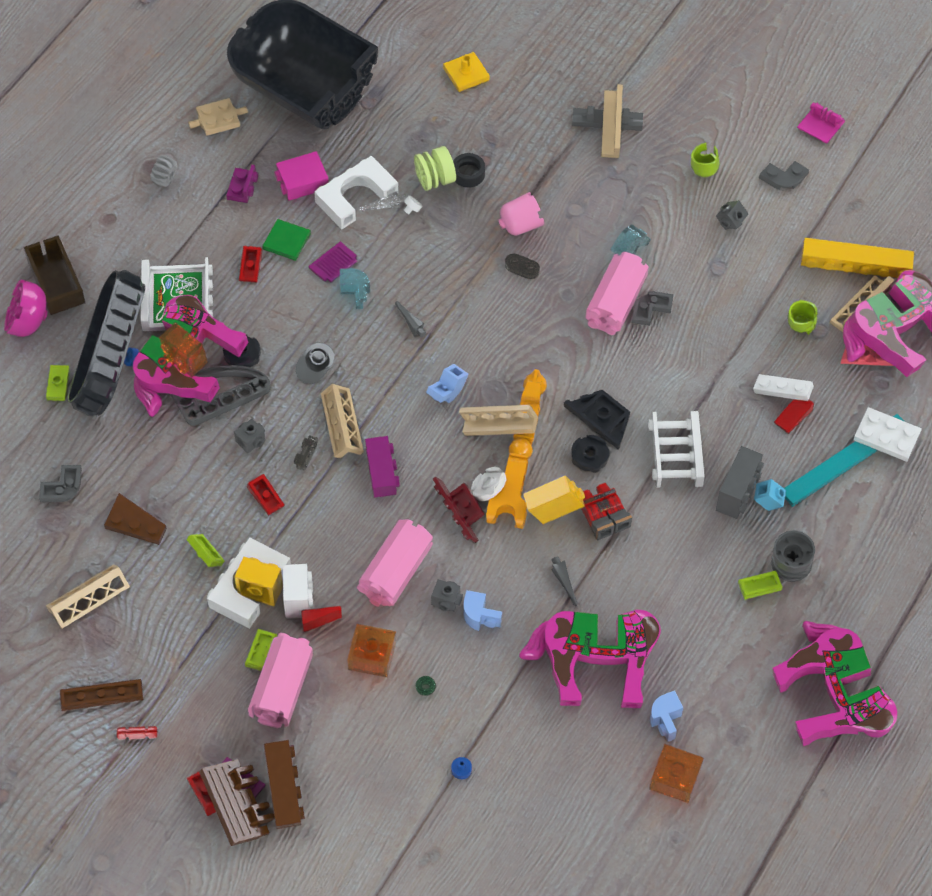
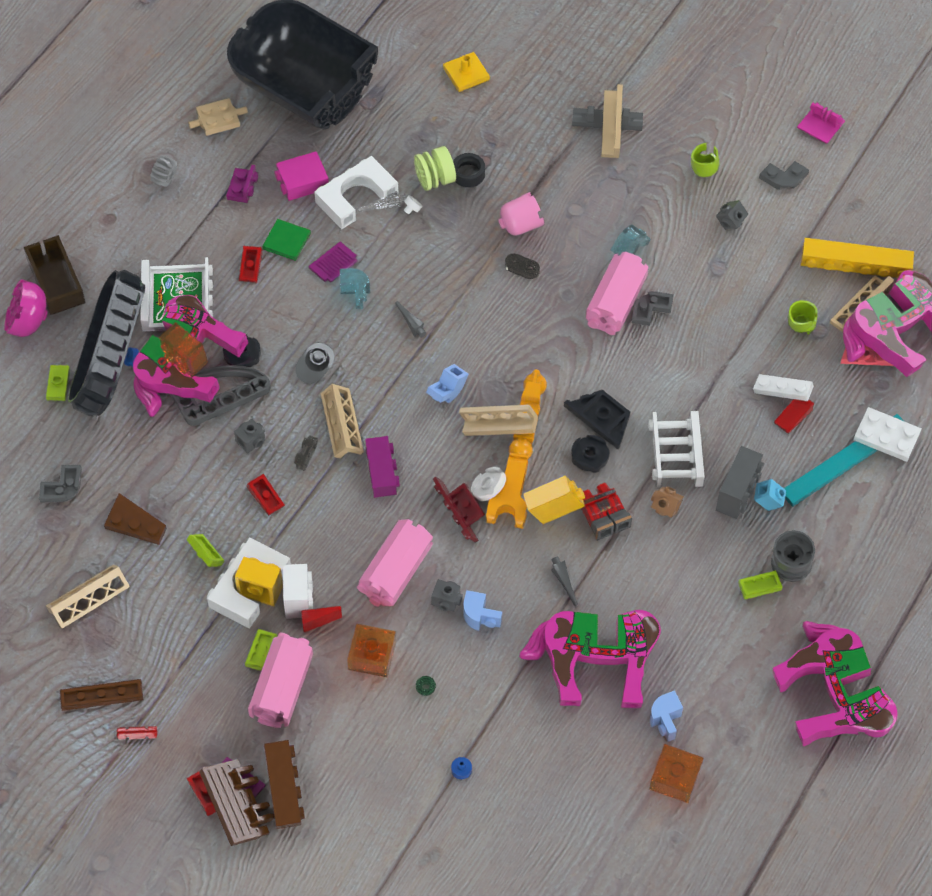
(666, 501): none -> medium nougat brick

